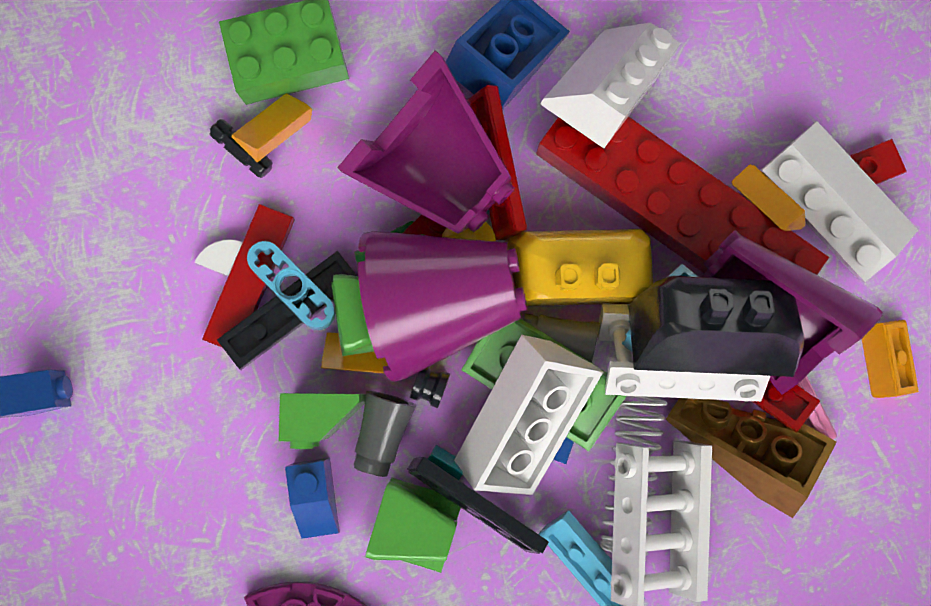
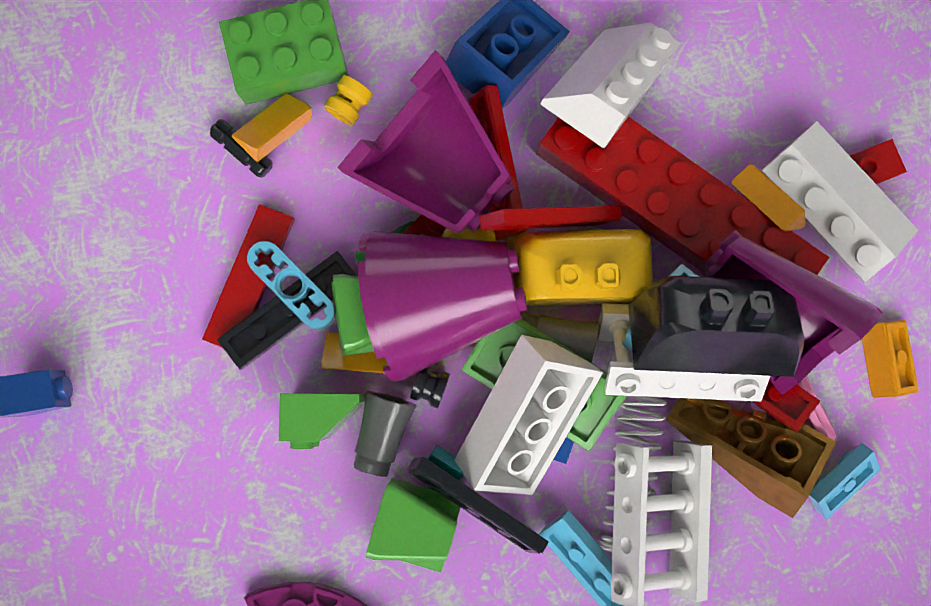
(219, 256): white tile -> none
(312, 497): blue slope -> none
(348, 100): none -> yellow wheel
(549, 217): none -> red tile
(844, 480): none -> medium azure plate

